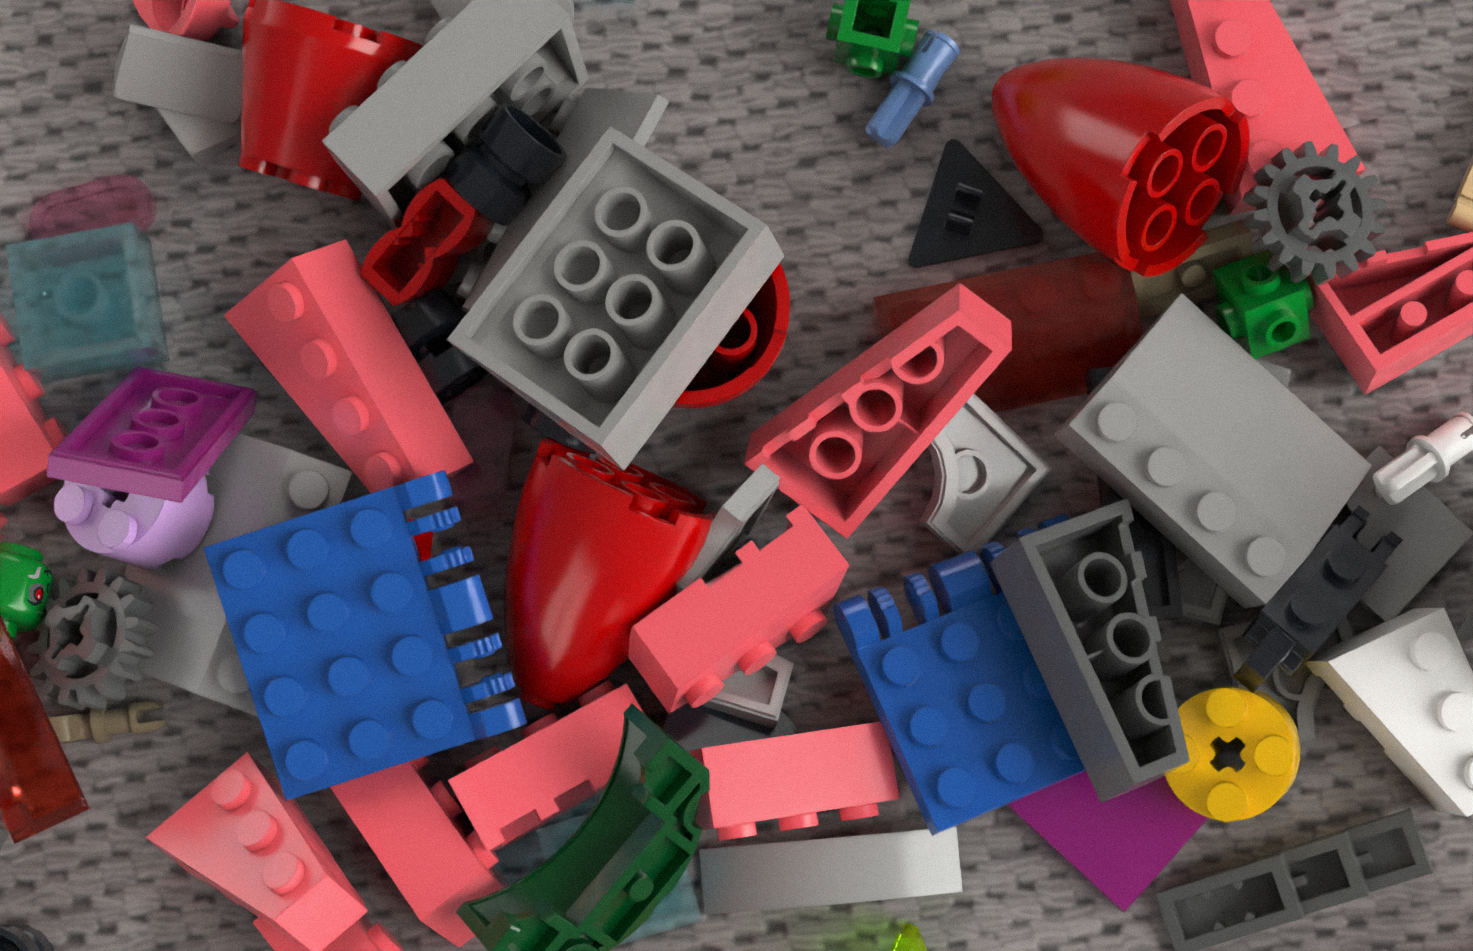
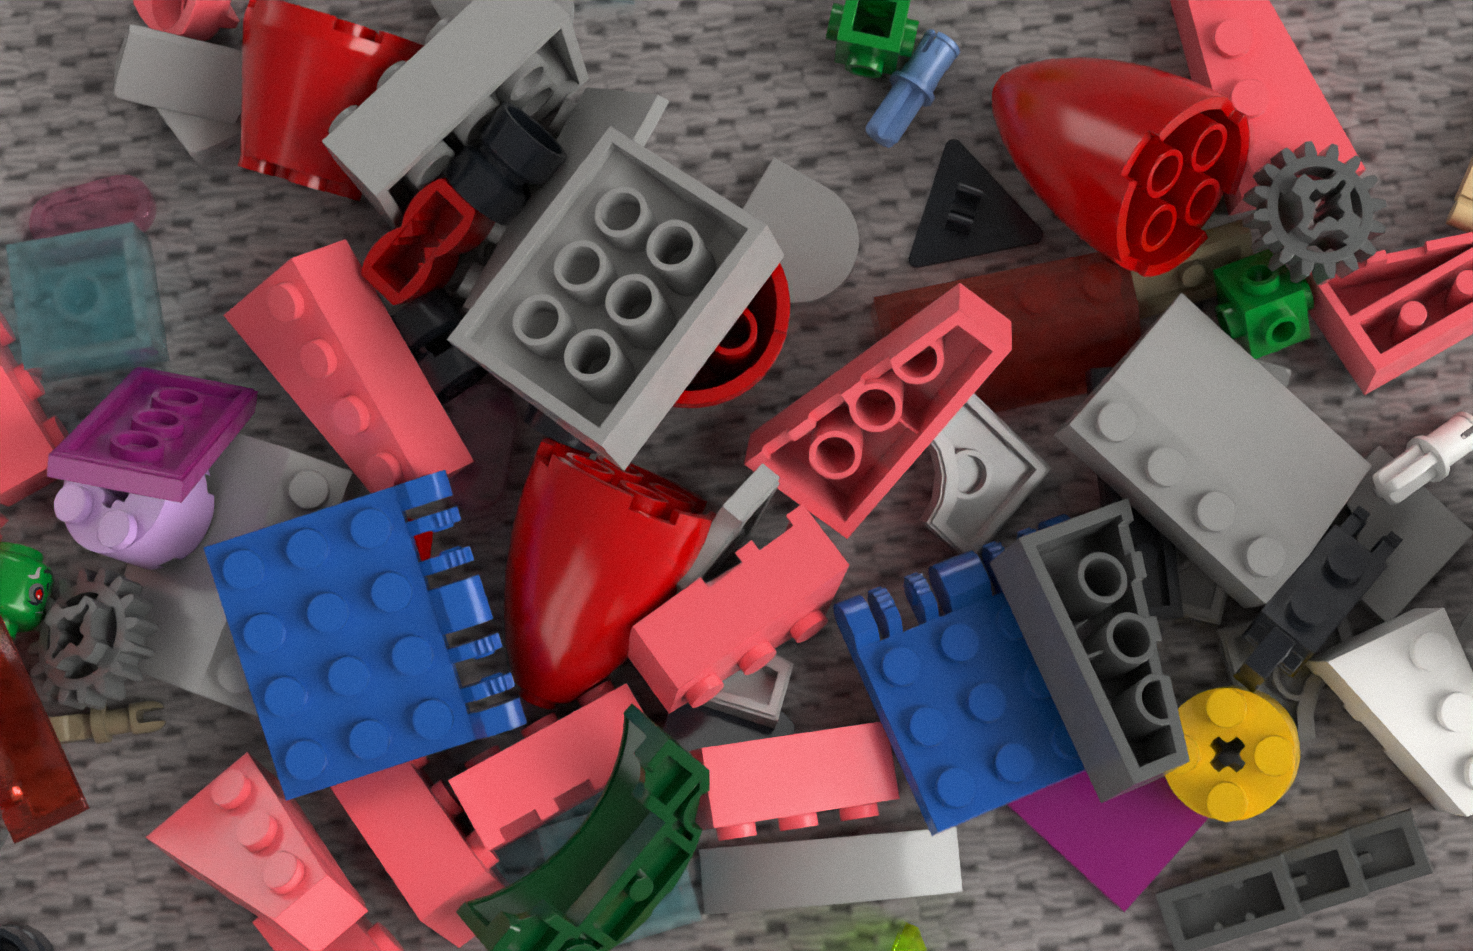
(811, 230): none -> light grey tile

